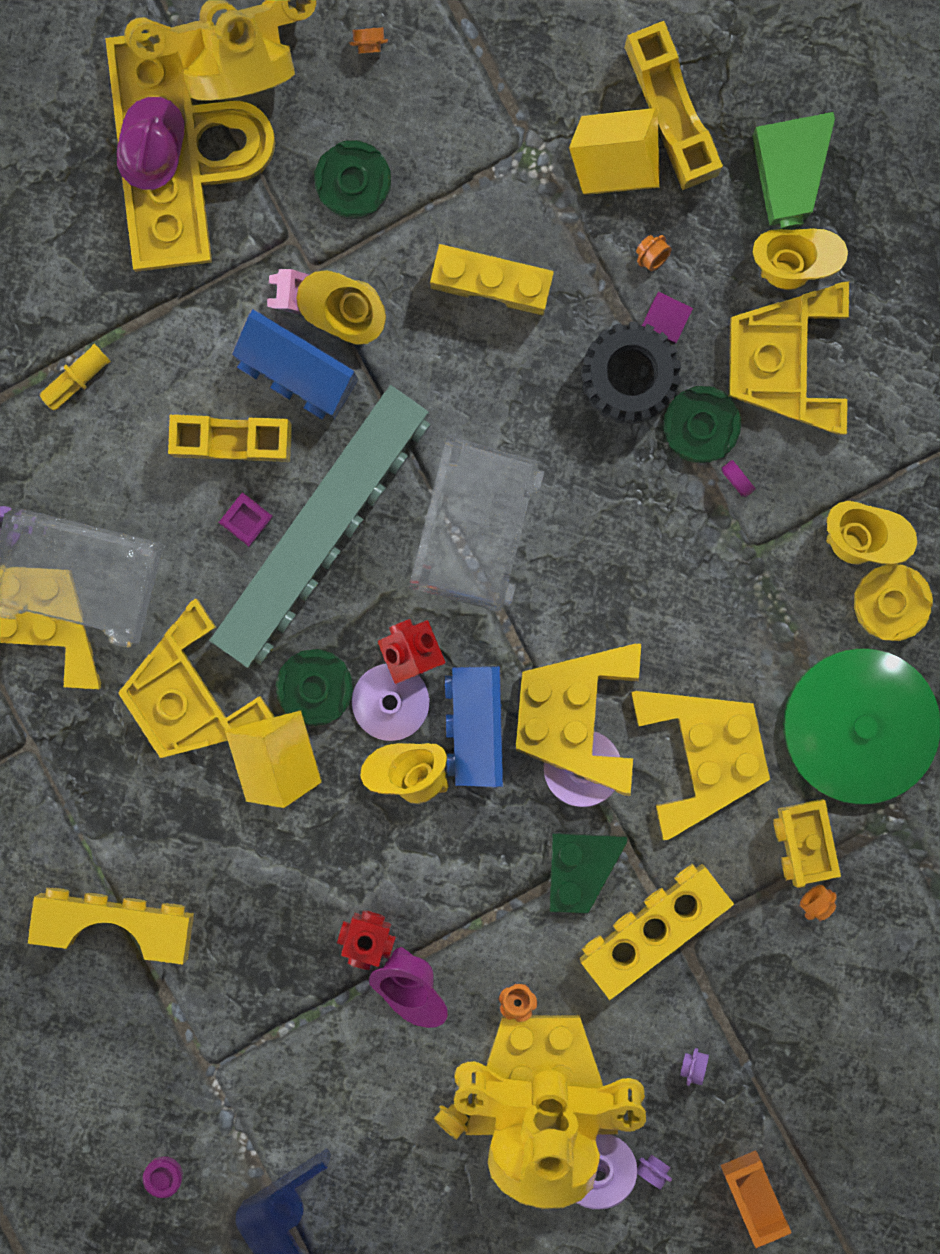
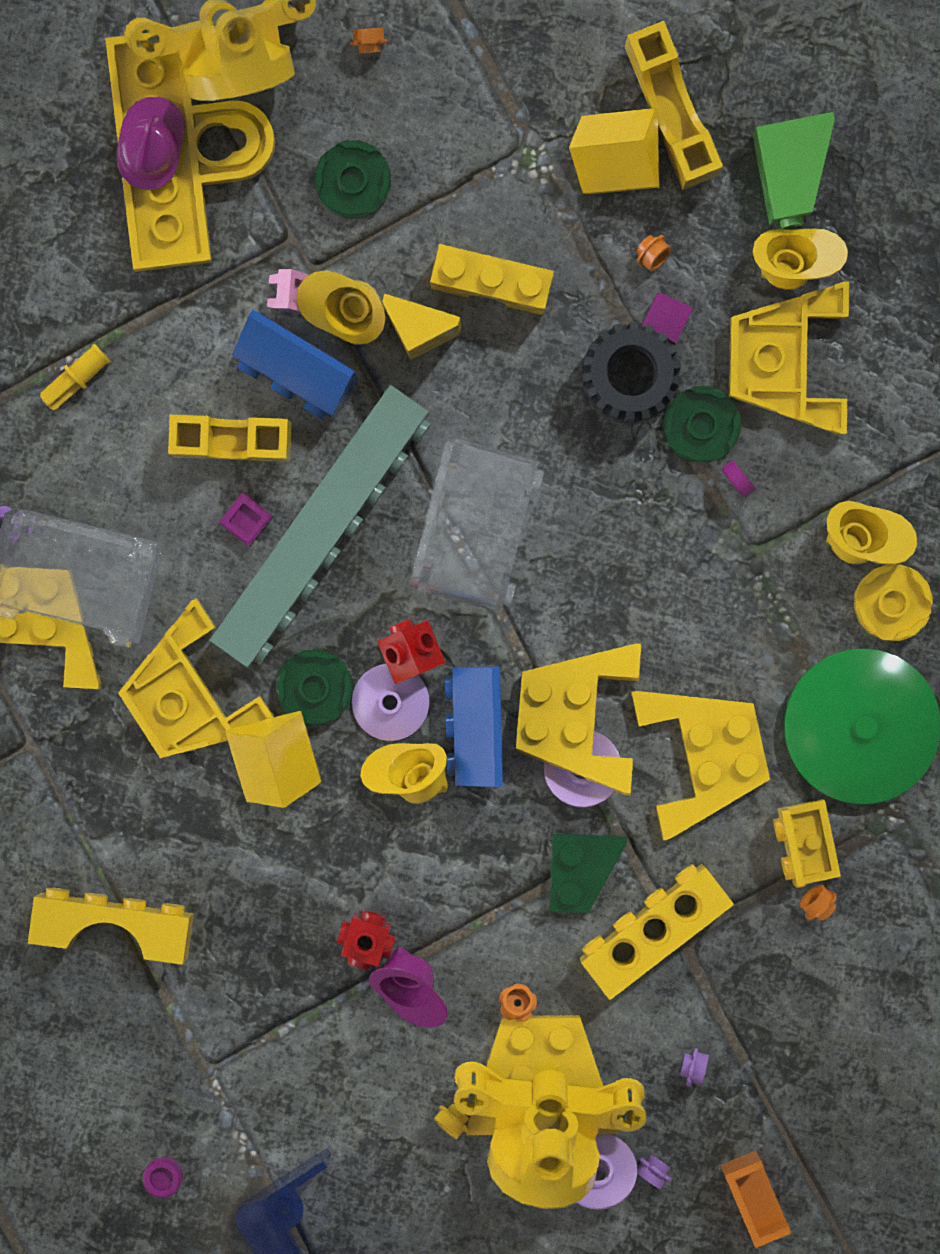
(420, 326): none -> yellow slope

